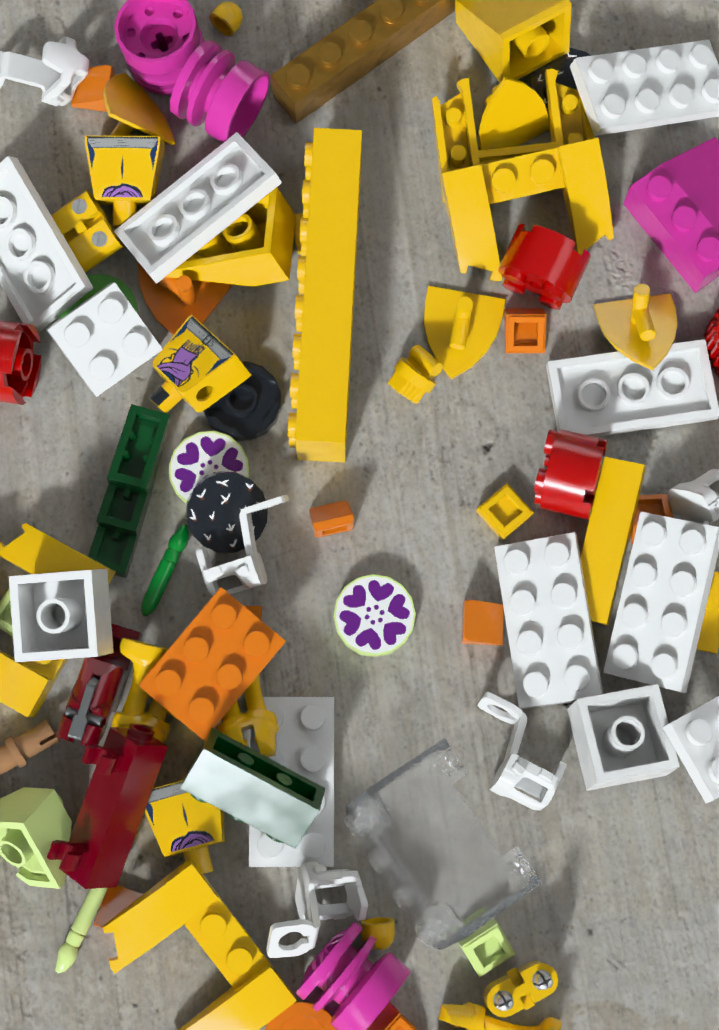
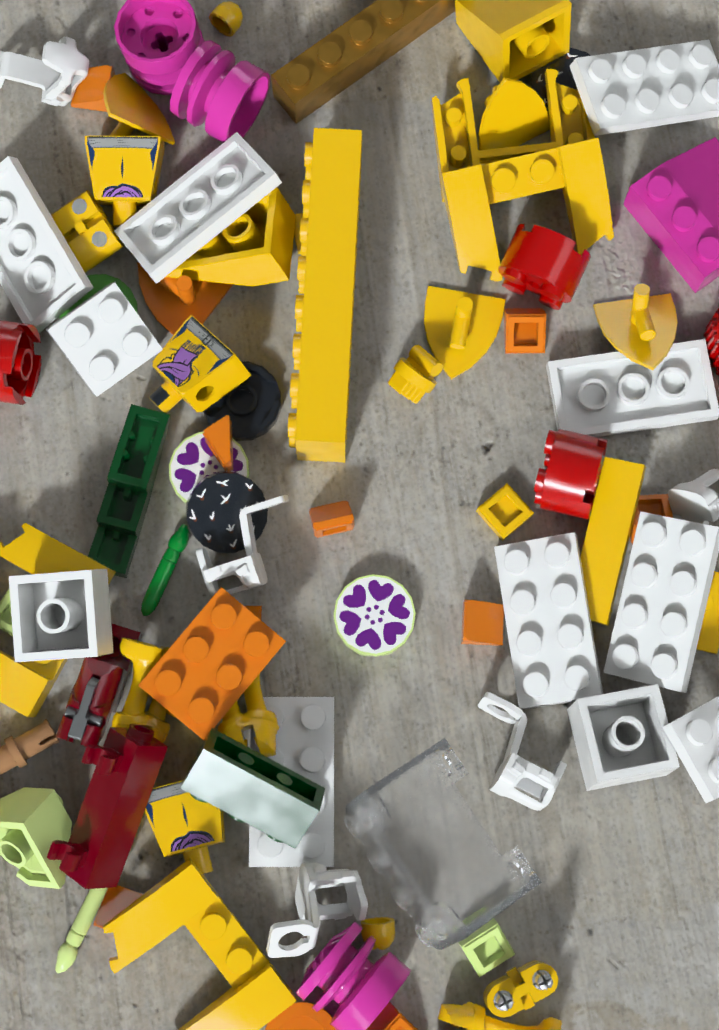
(219, 440): none -> orange slope

